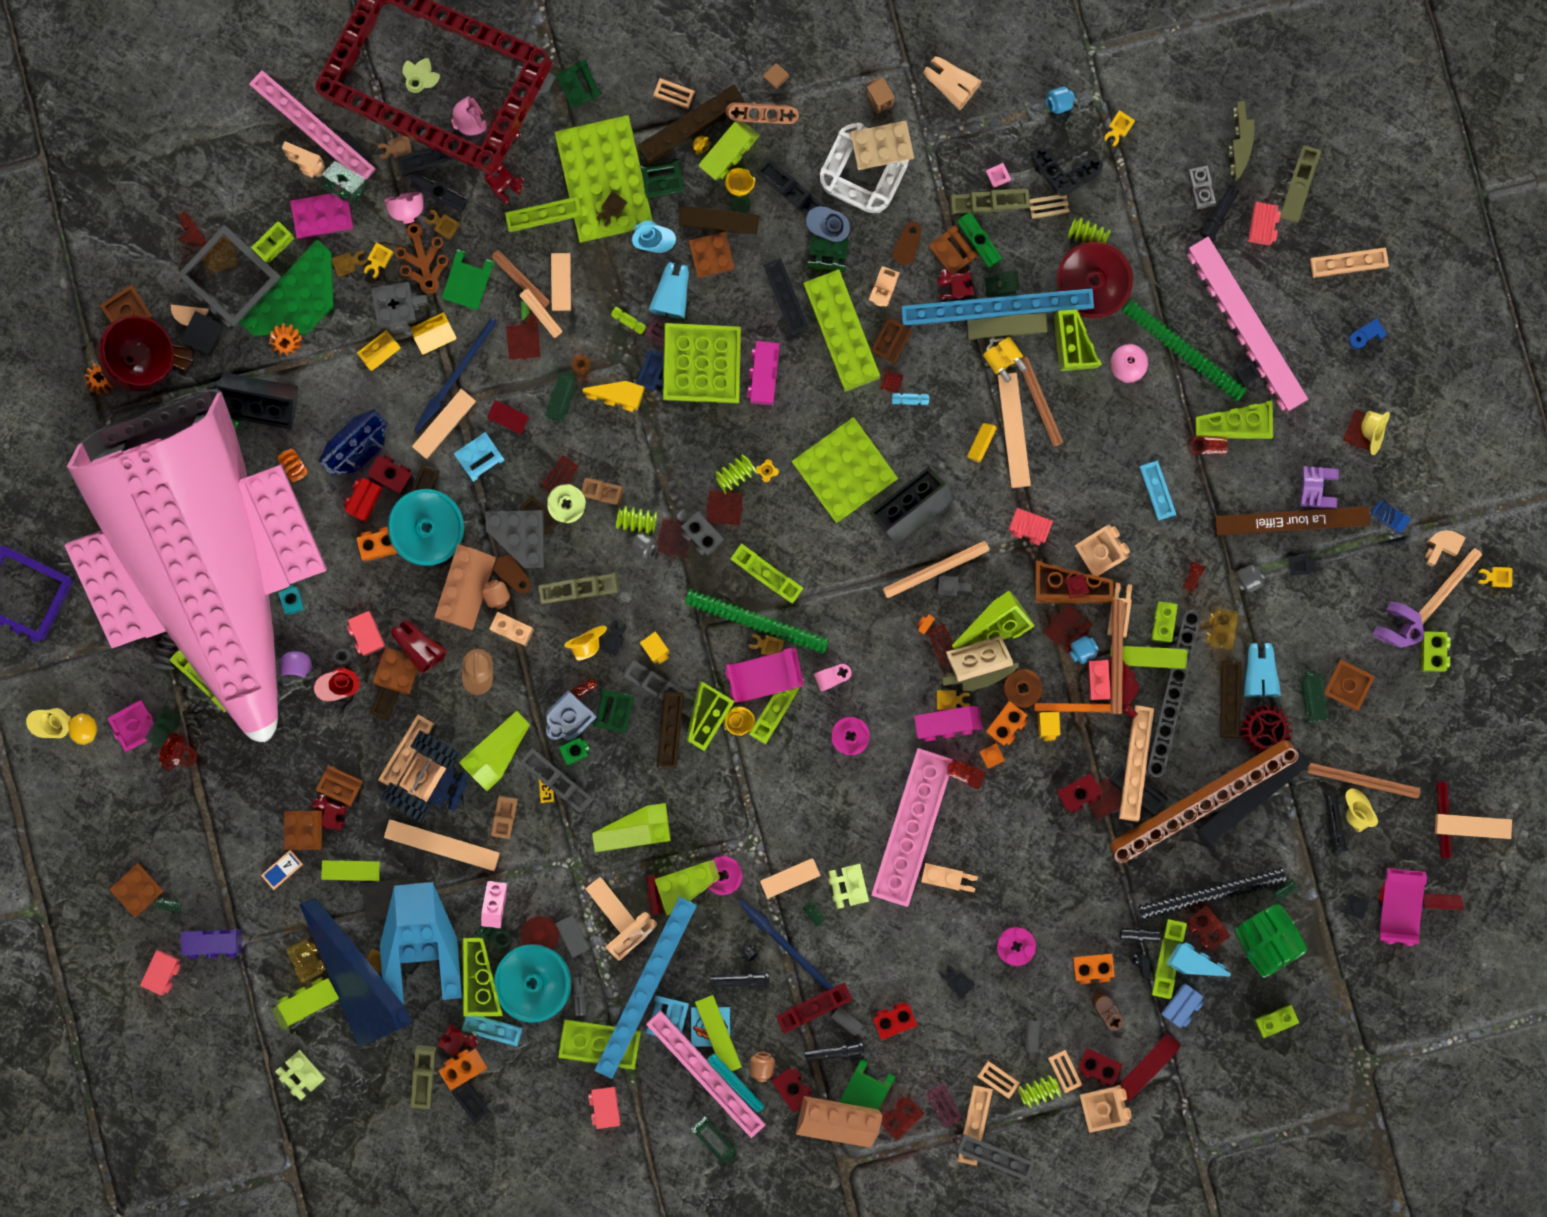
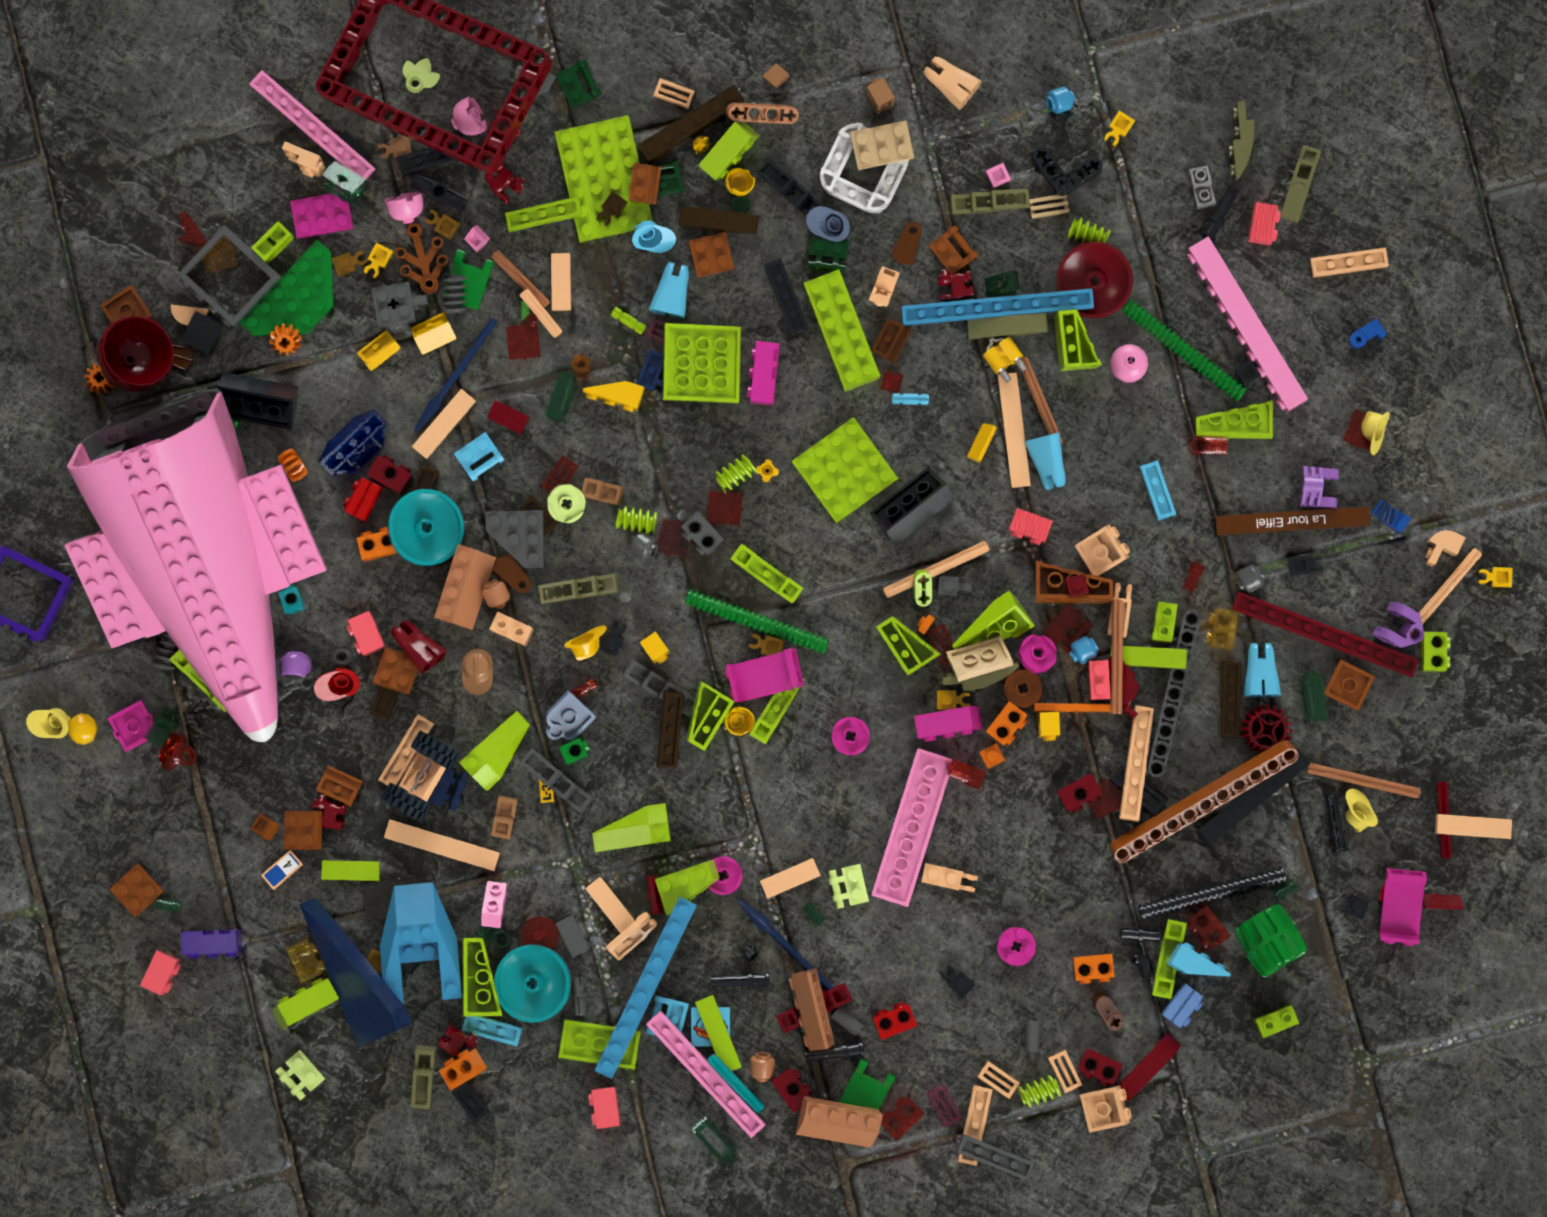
(265, 827): none -> dark orange slope
(454, 293): none -> dark grey piece
(476, 238): none -> bright pink plate
(619, 714): dark green plate -> none
(644, 183): none -> dark orange plate
(812, 1009): none -> nougat slope
(829, 678): bright pink piece -> none
(906, 645): none -> lime wedge
(918, 588): none -> lime beam
(972, 230): green piece -> none
(1034, 663): none -> dark pink plate
(1047, 458): none -> medium azure piece
(1325, 634): none -> dark red plate

